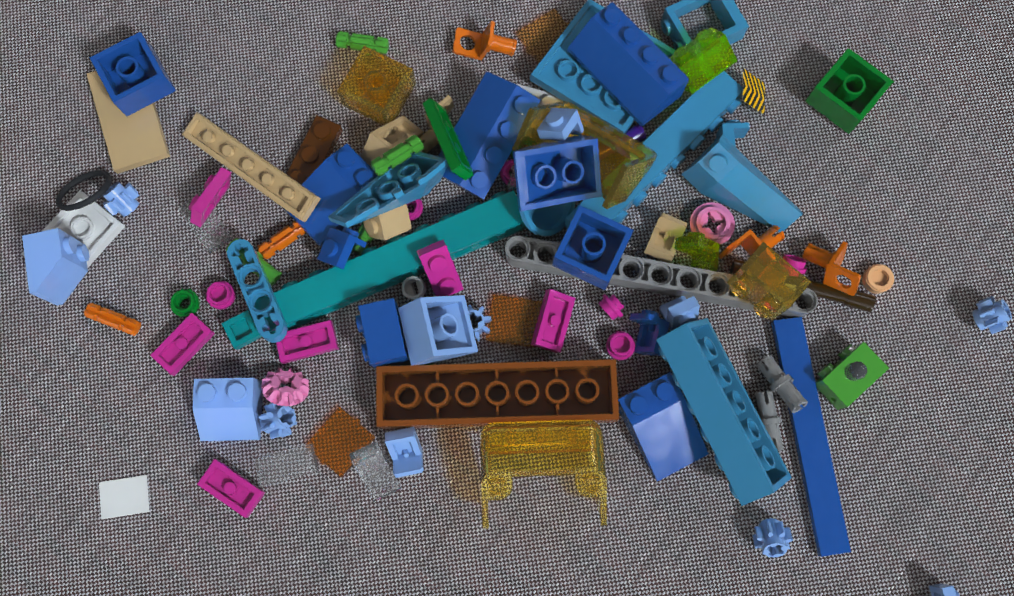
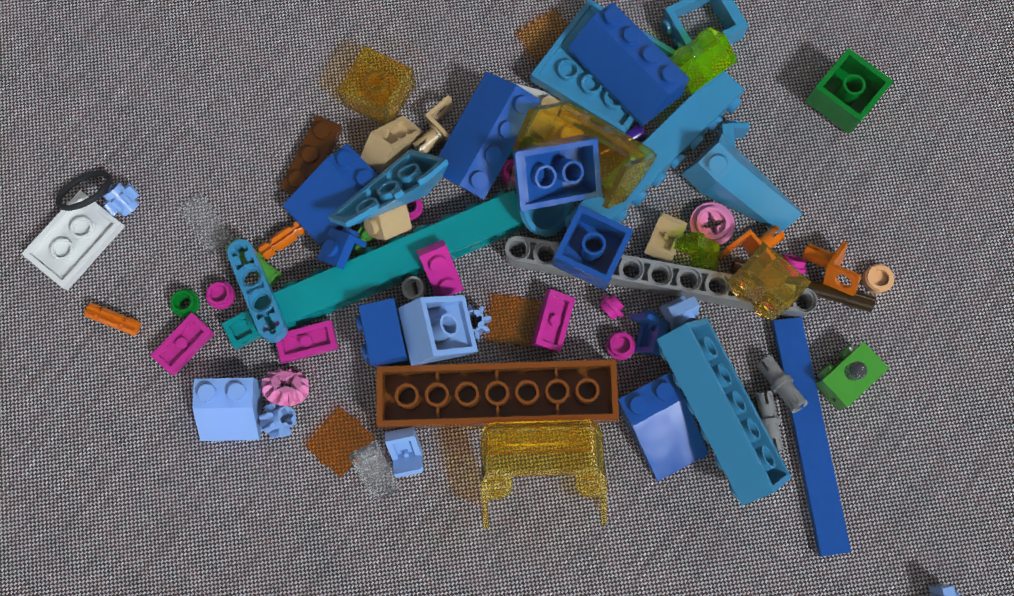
(54, 264): light blue slope -> none
(124, 497): white sticker -> none
(132, 74): blue brick -> none
(132, 138): tan tile -> none
(215, 188): dark pink plate -> none
(231, 488): dark pink plate -> none
(251, 167): tan tile -> none
(286, 465): clear tile -> none
(358, 41): bright green axle -> none
(397, 155): bright green axle -> none
(448, 139): green tile -> none
(483, 43): orange bracket -> none
(559, 124): light blue bracket -> none
(753, 91): sticker -> none
(772, 537): light blue gear -> none
(992, 315): light blue gear -> none

